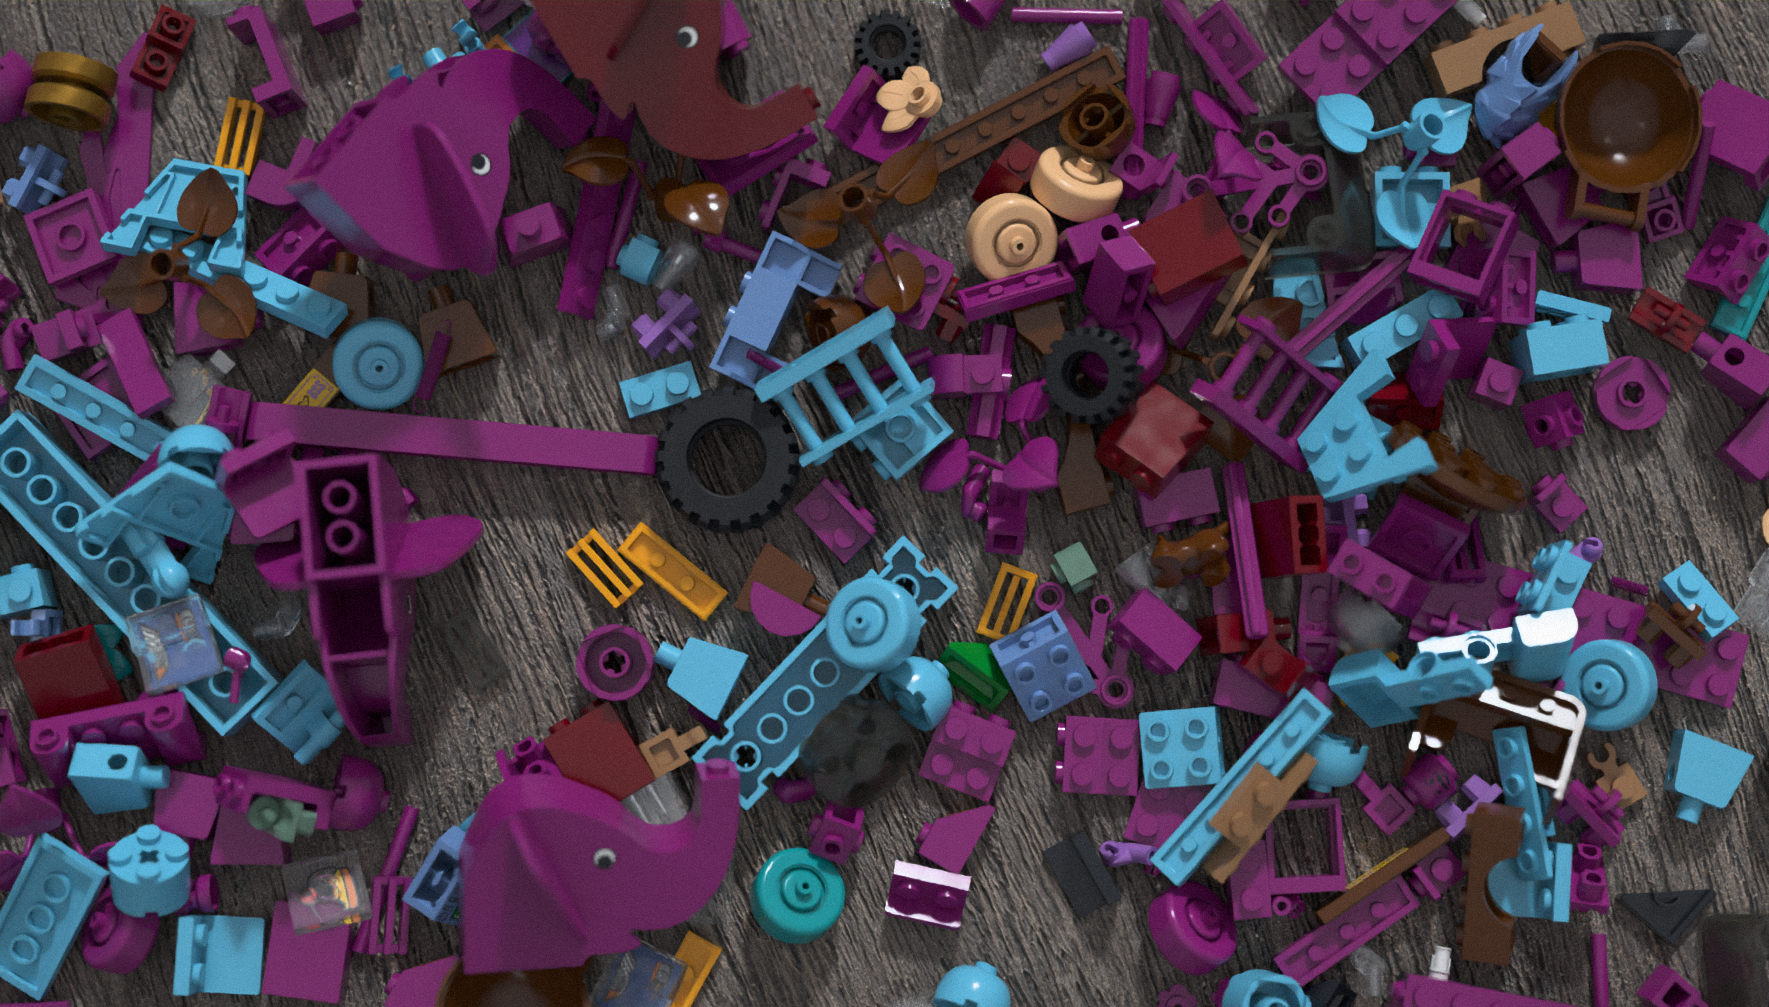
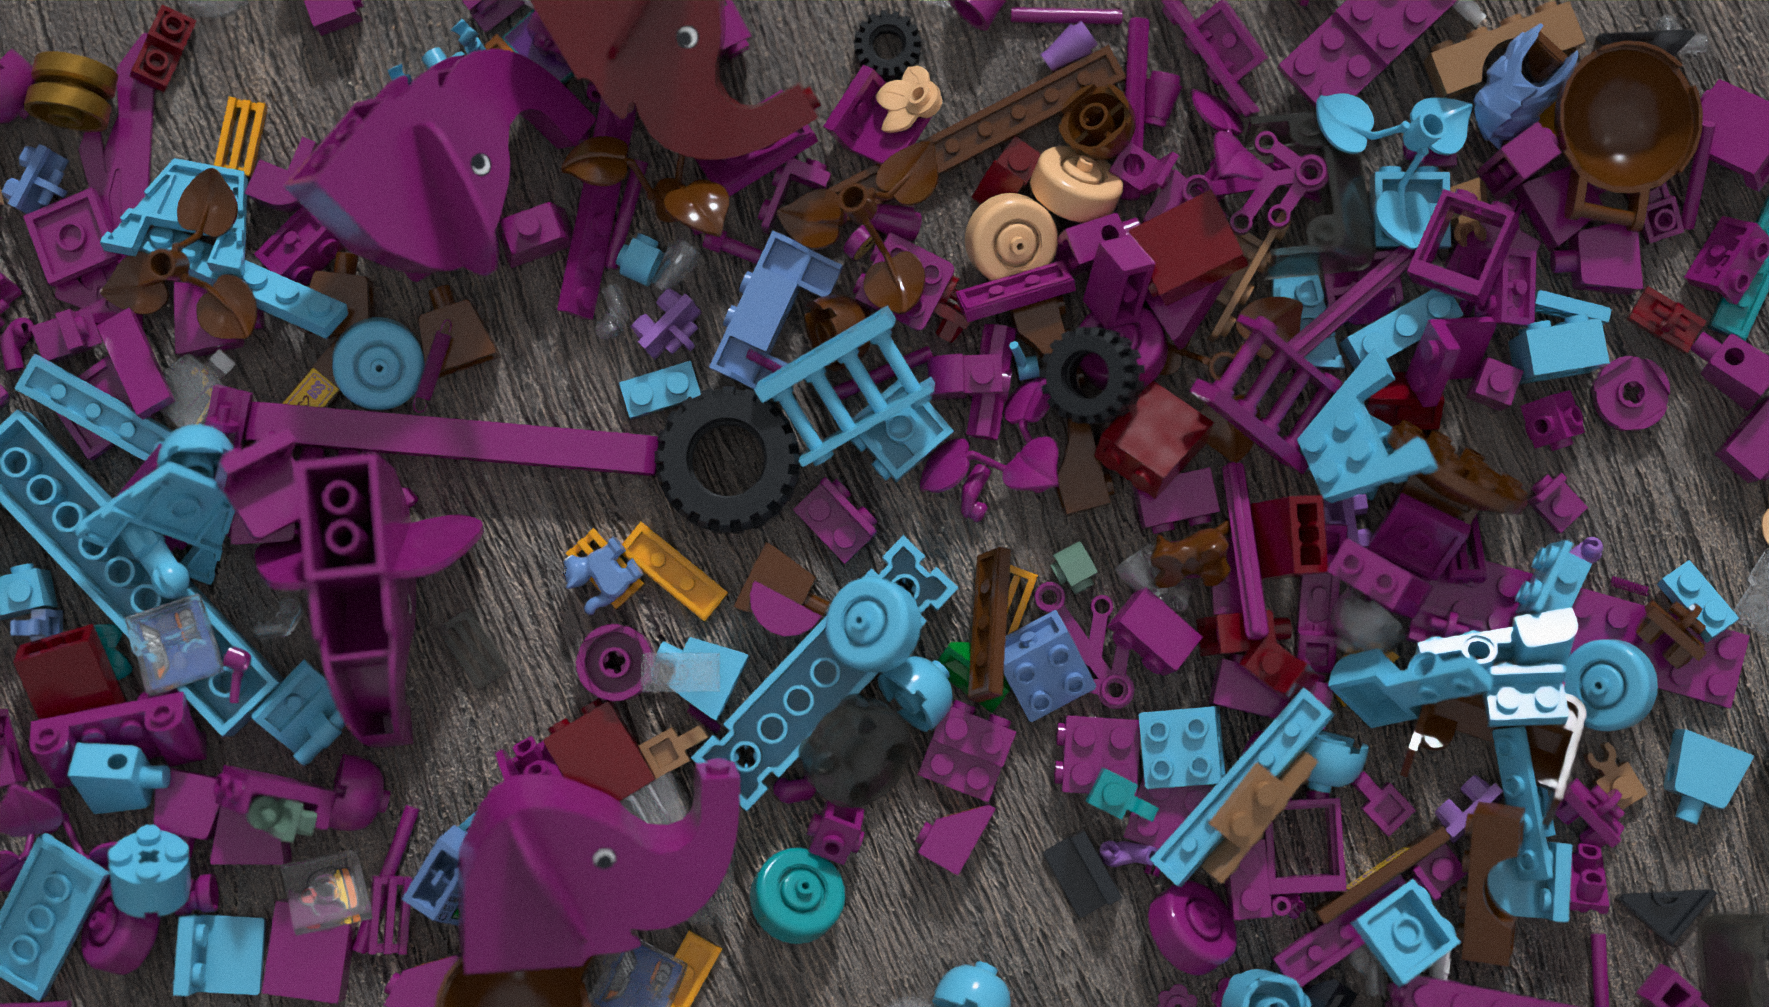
(284, 92): magenta panel -> none
(605, 570): none -> medium blue animal
(680, 672): none -> clear plate
(858, 243): none -> magenta tile
(898, 220): none -> magenta cone
(927, 895): magenta bracket -> none
(989, 625): none -> reddish brown tile
(1005, 517): magenta brick -> none
(1026, 366): none -> medium azure hand
(1116, 796): none -> teal plate
(1406, 932): none -> medium azure plate
(1430, 781): magenta head -> none
(1526, 695): none -> medium azure bracket

